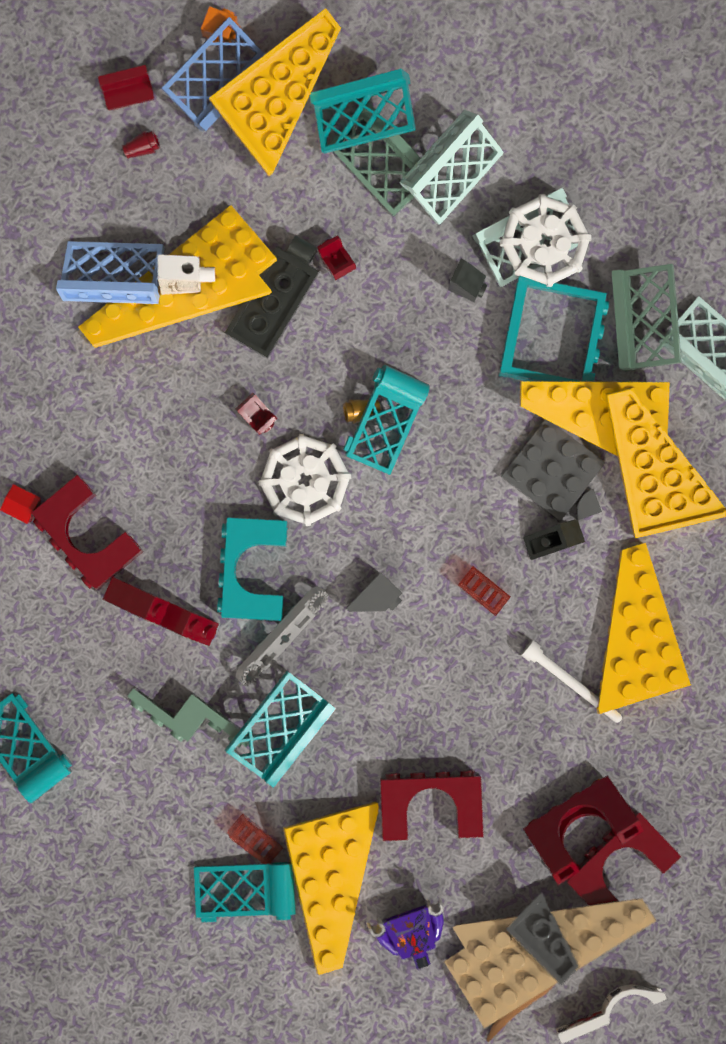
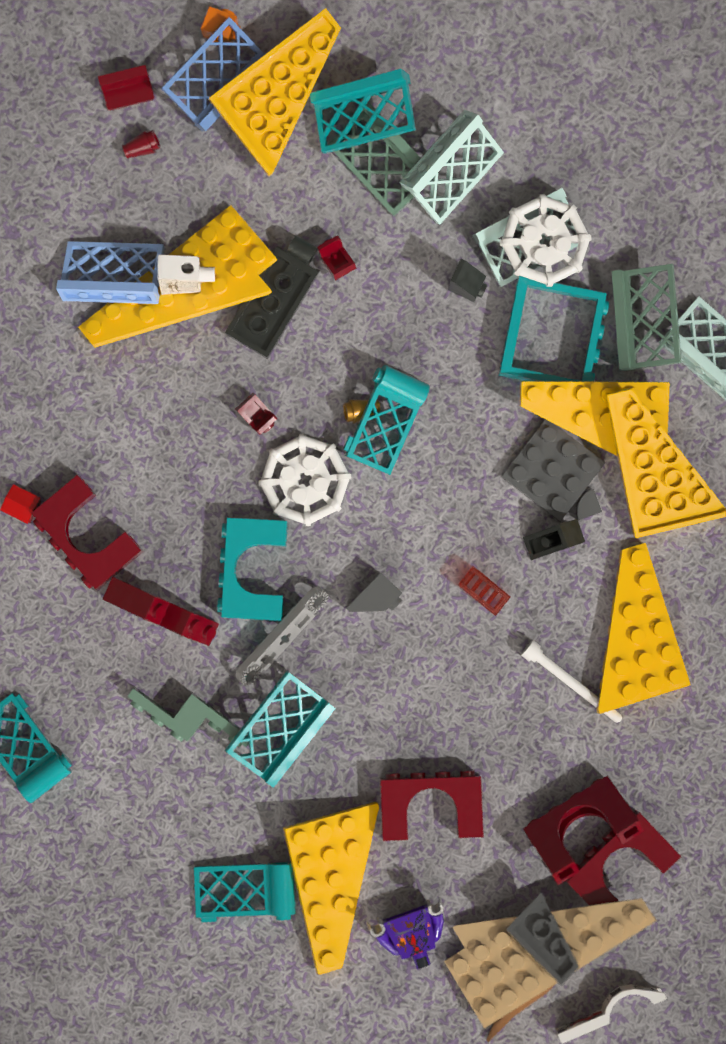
(236, 829): clear red slope -> none

